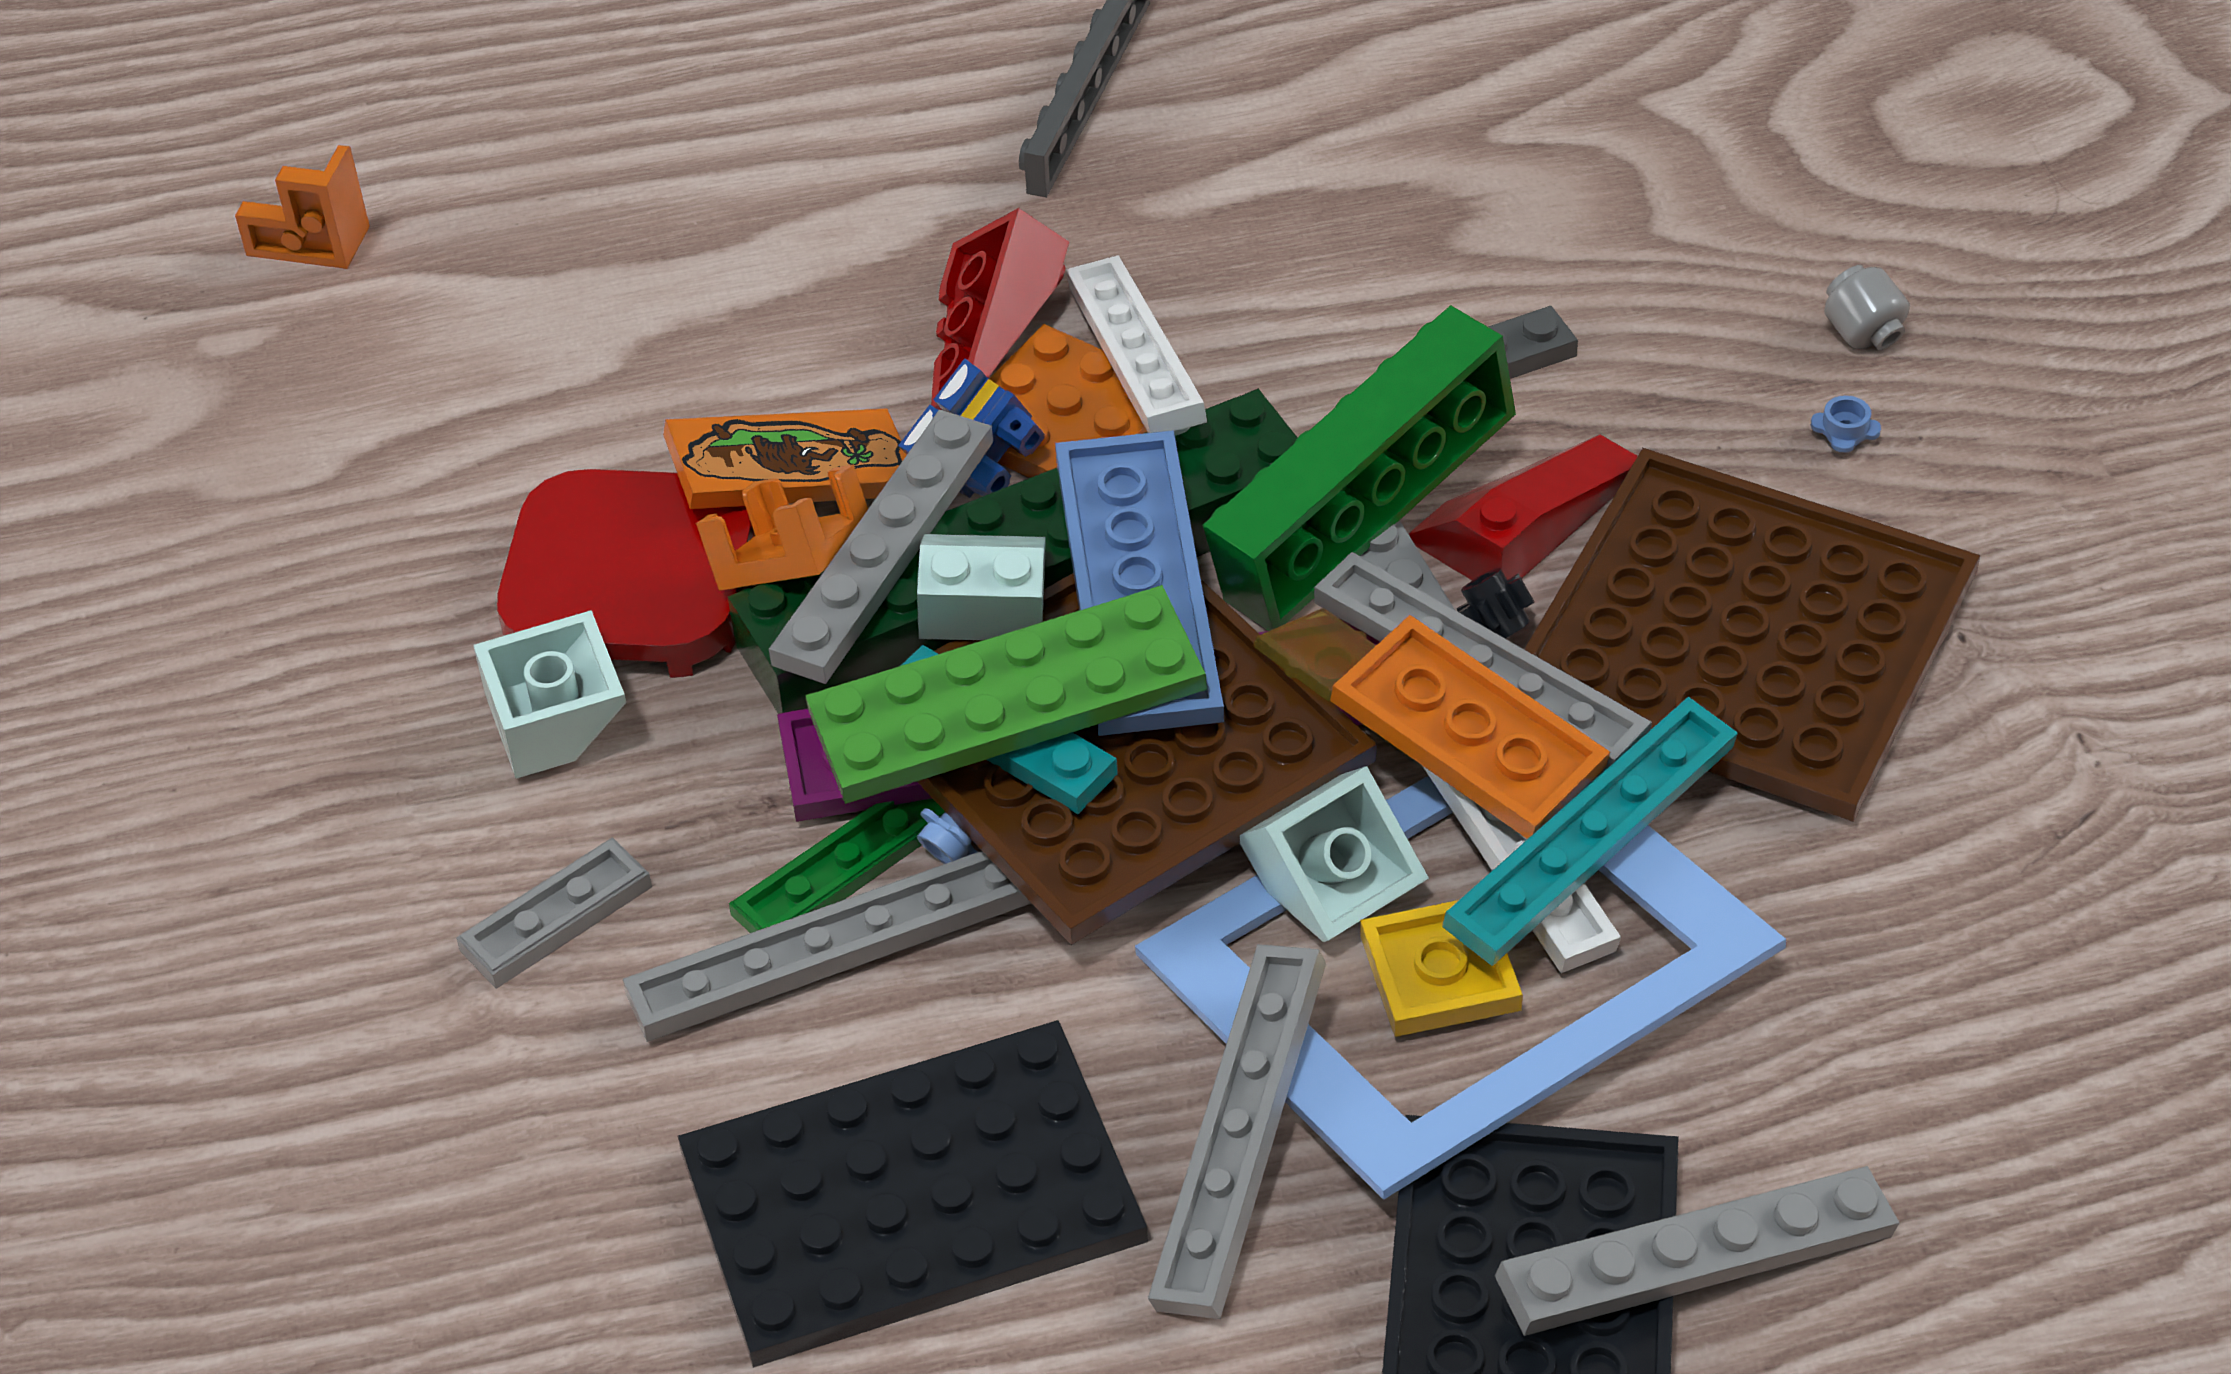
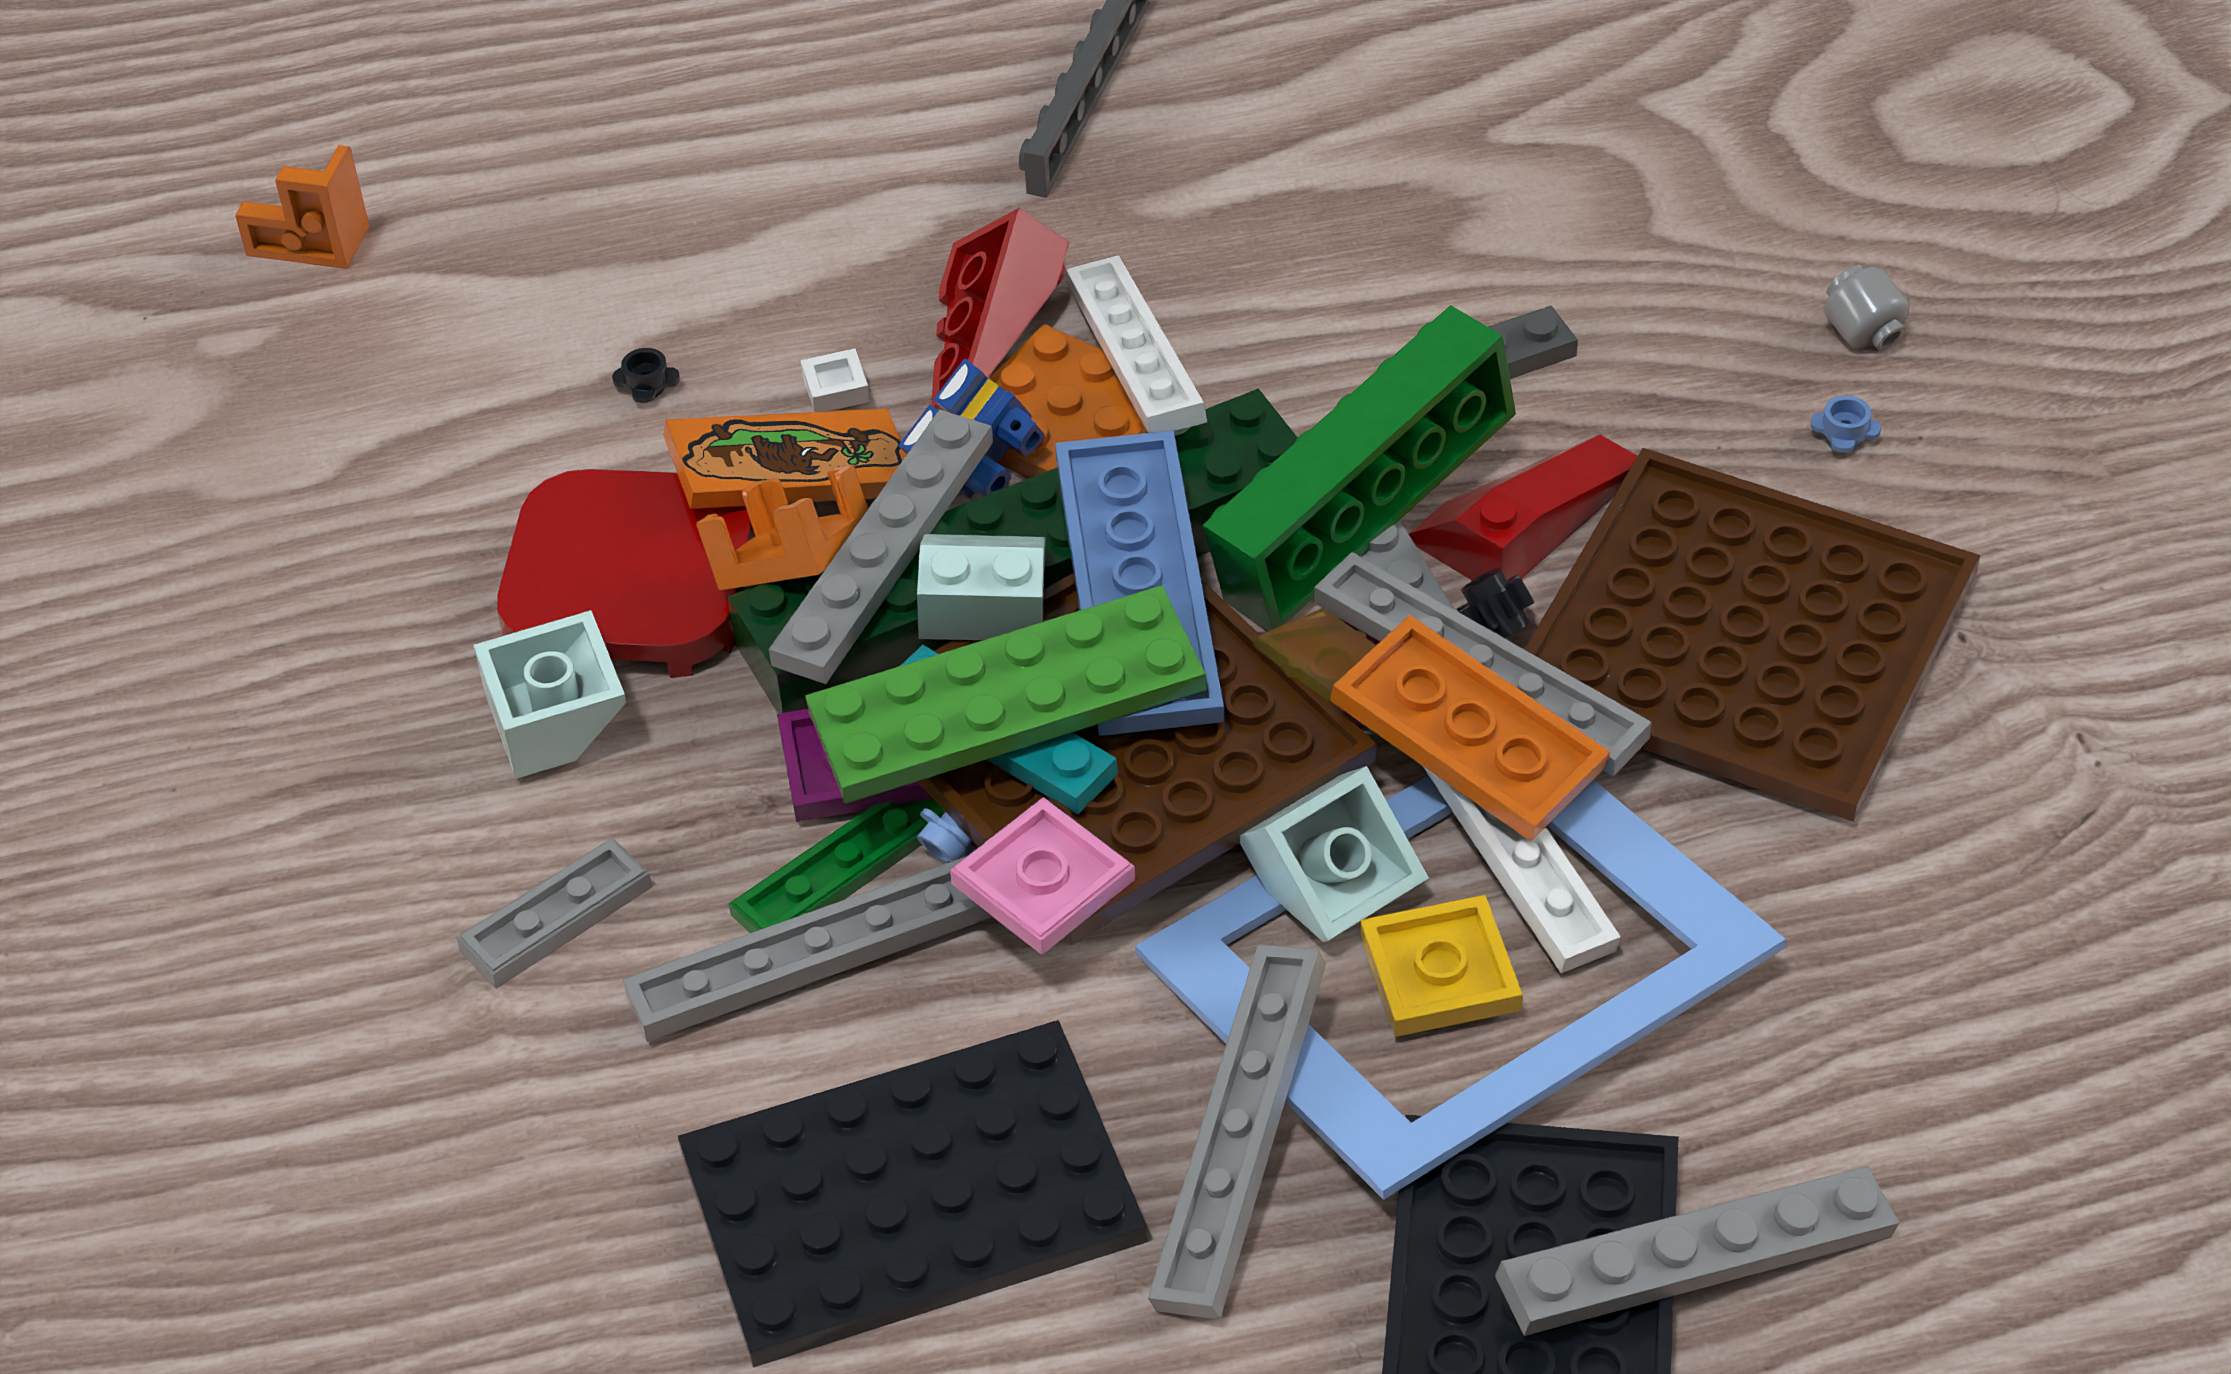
(645, 374): none -> black plate
(835, 381): none -> white plate
(1042, 875): none -> bright pink tile
(1589, 831): teal plate -> none

